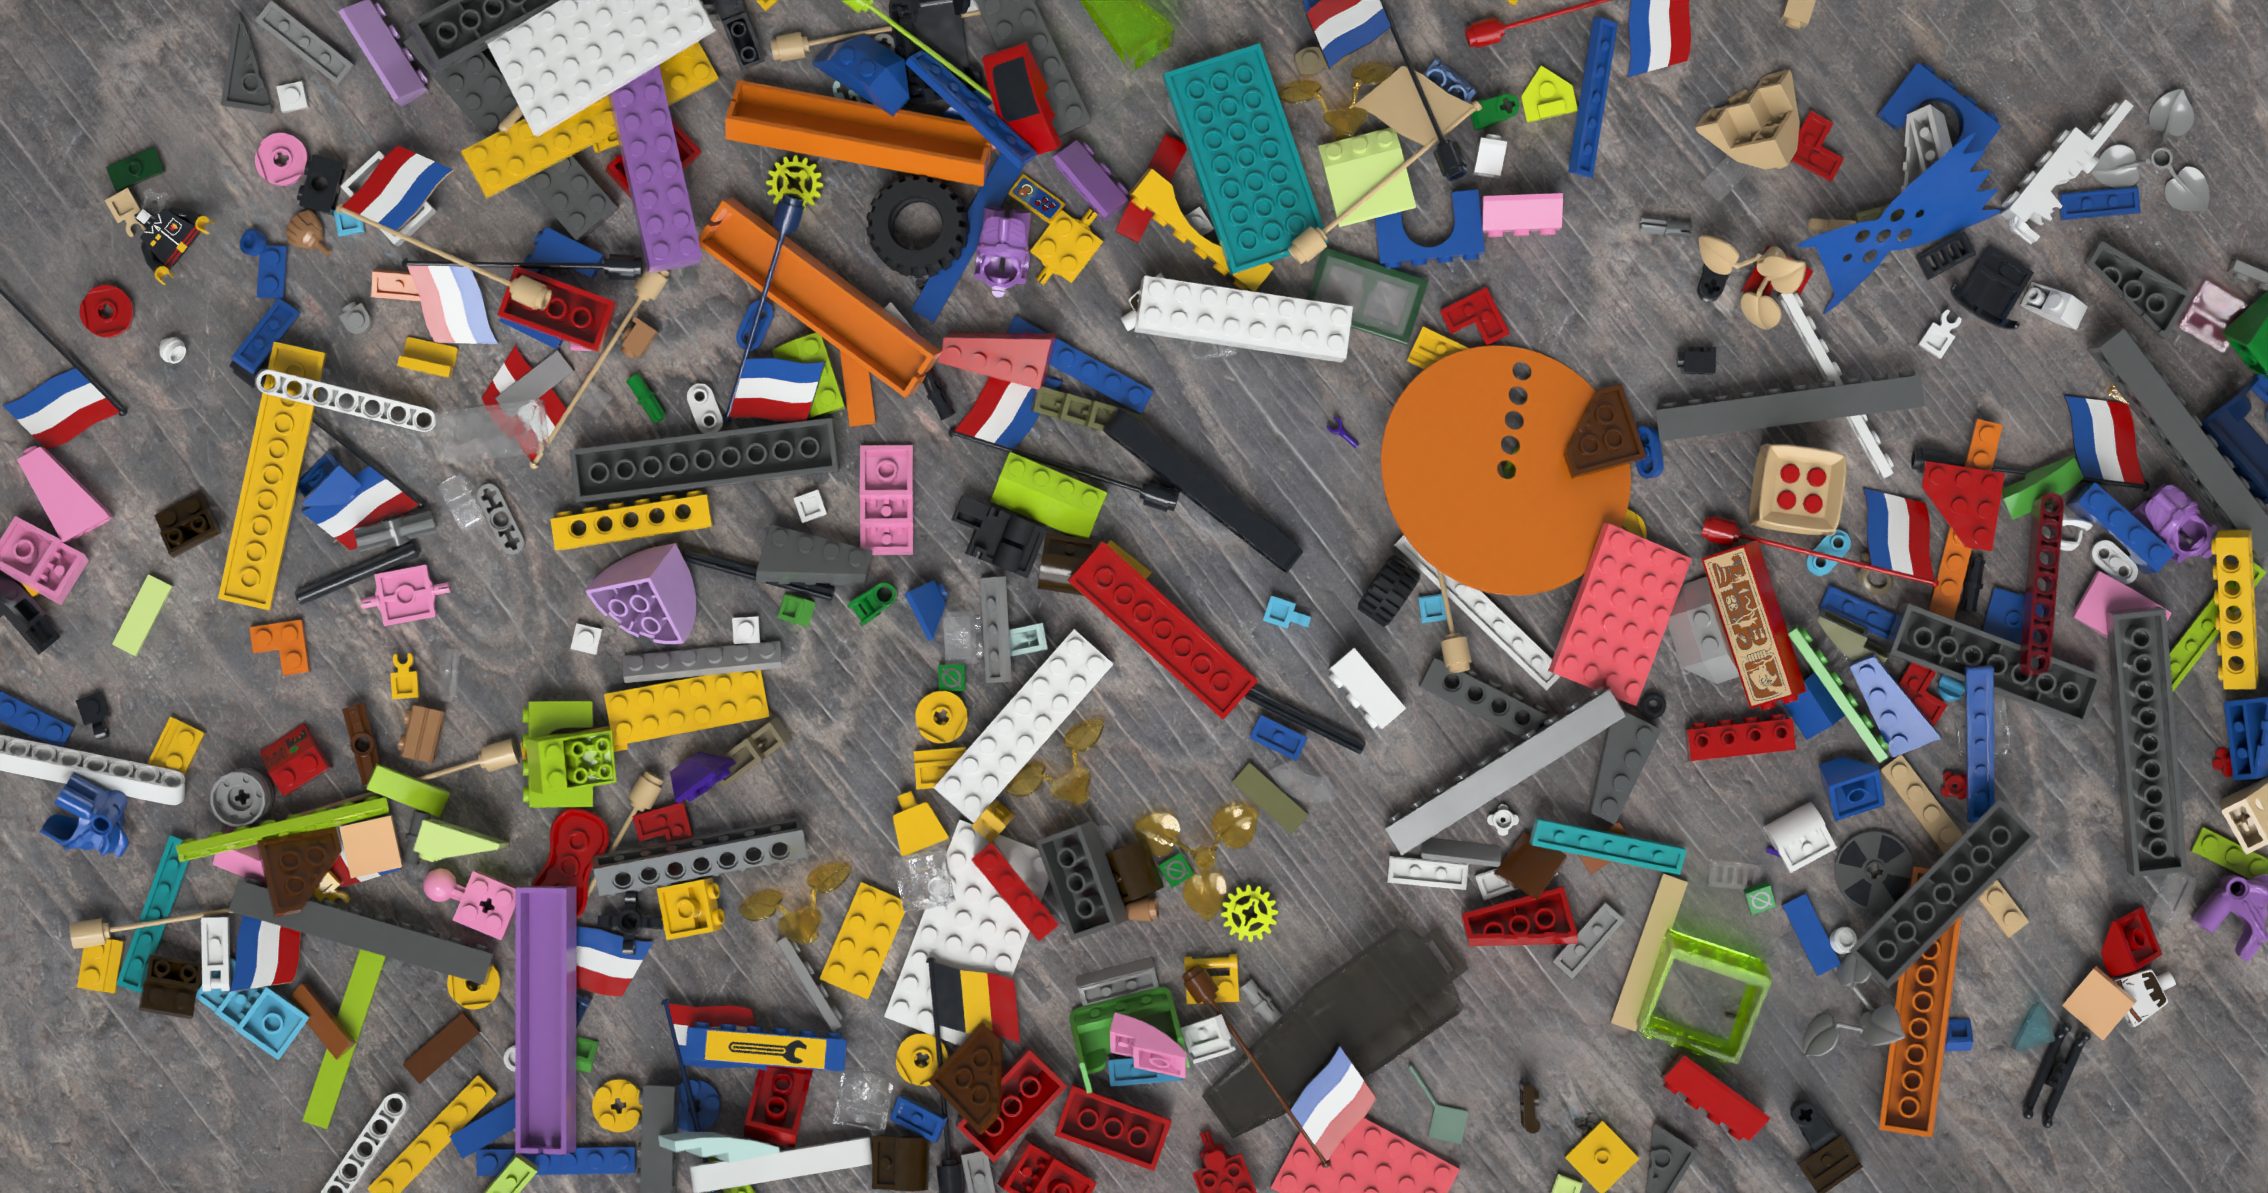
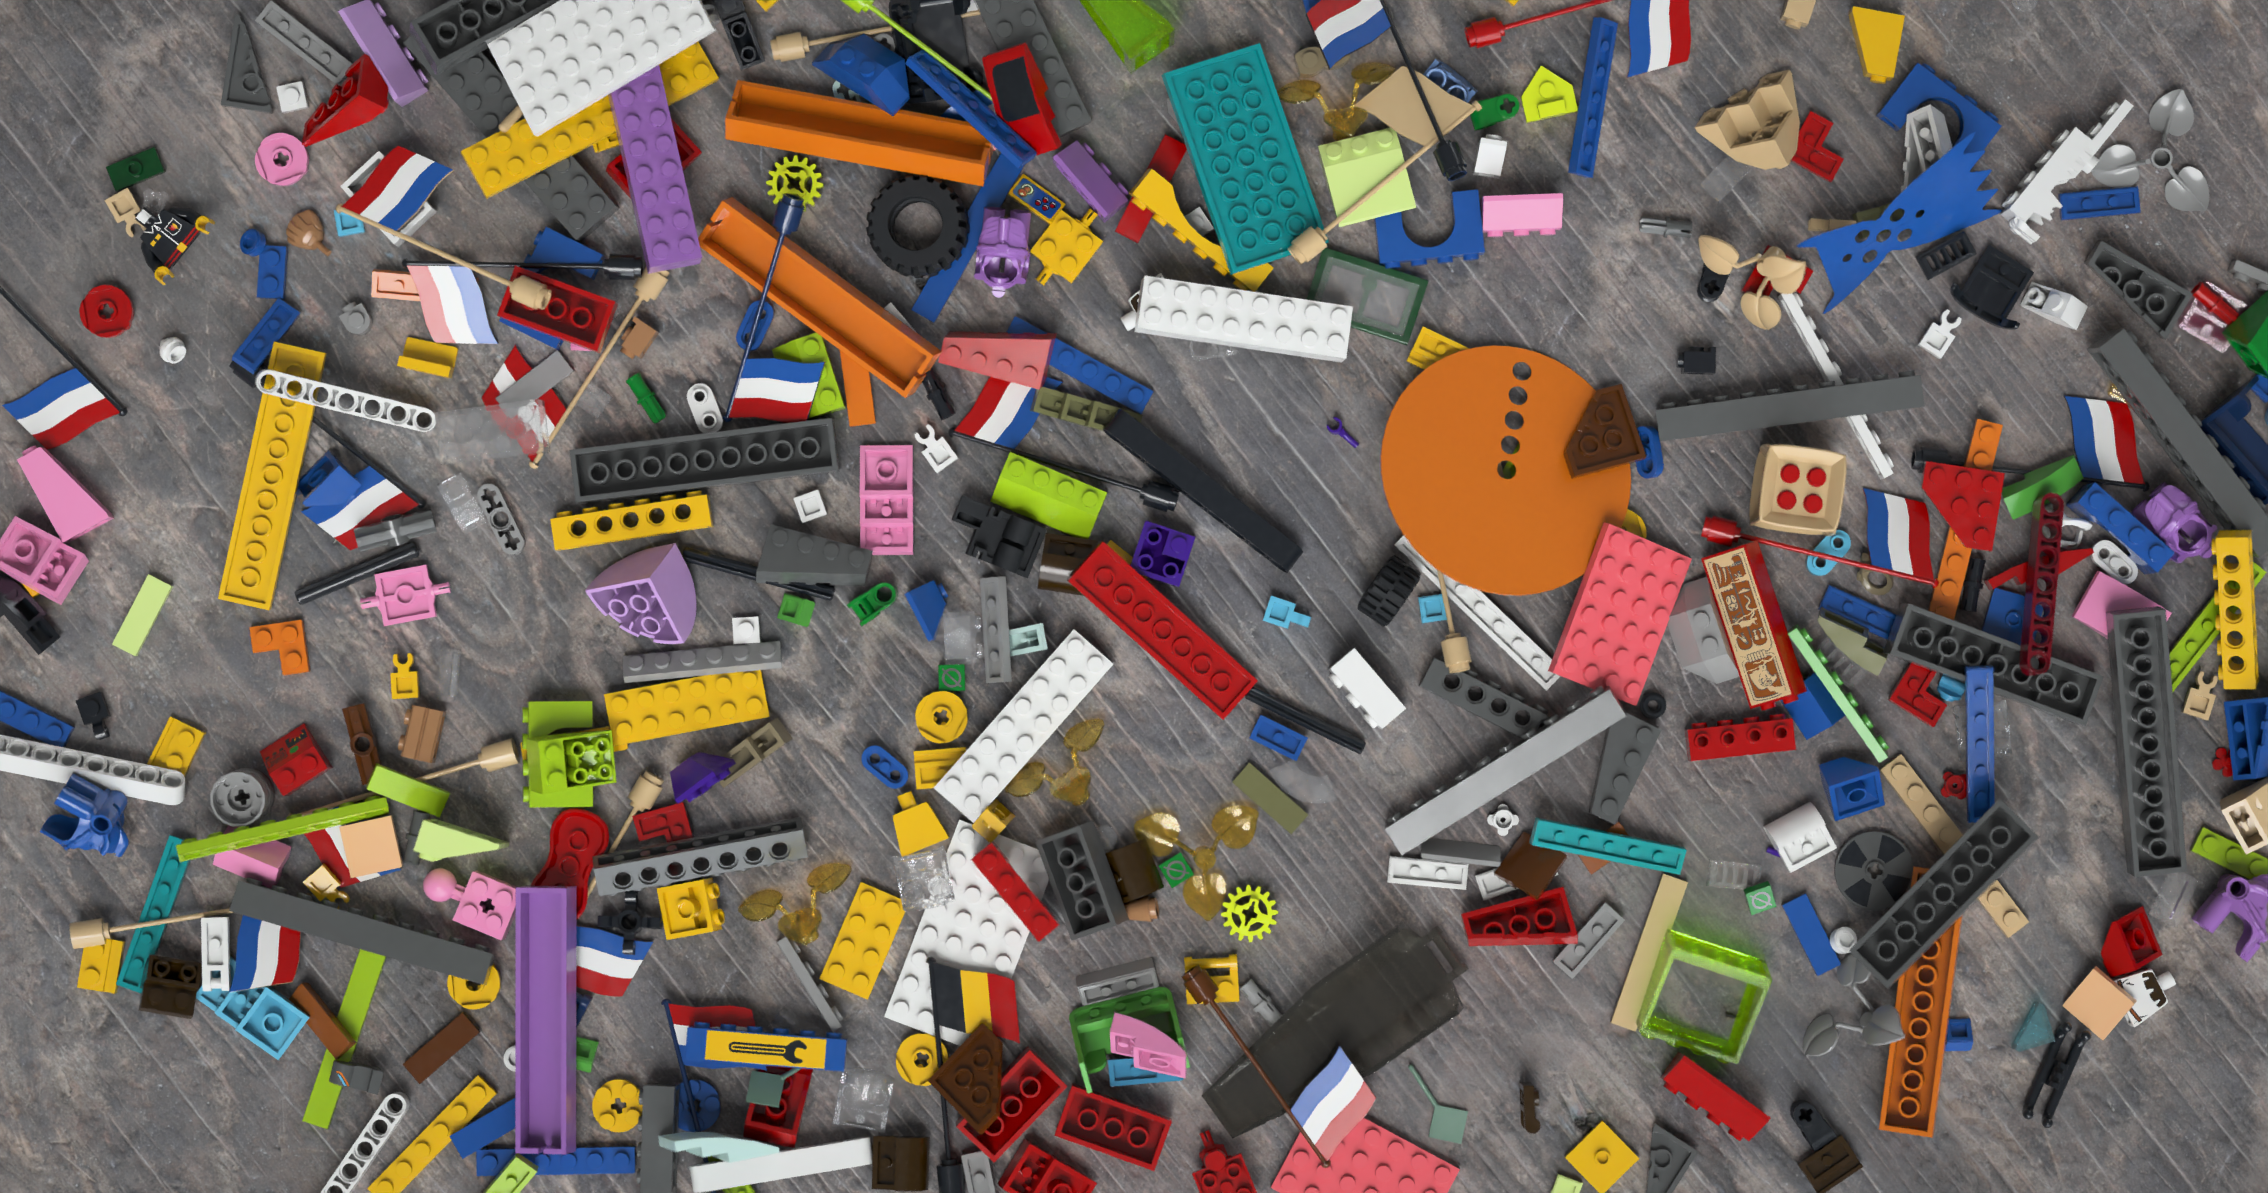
(187, 524): dark brown brick -> none
(296, 866): reddish brown plate -> none
(325, 200): black brick -> none
(350, 105): none -> red wedge
(356, 1076): none -> dark grey leg
(586, 639): white plate -> none
(767, 1087): none -> sand green piece
(885, 766): none -> blue plate
(918, 1118): blue plate -> none
(938, 452): none -> white plate
(1162, 553): none -> dark purple slope
(1207, 1038): white plate -> none
(1481, 311): red plate -> none
(1877, 41): none -> yellow slope
(1892, 708): wing -> none
(2019, 571): none -> red slope
(2199, 701): none -> tan plate
(2214, 303): none -> red axle

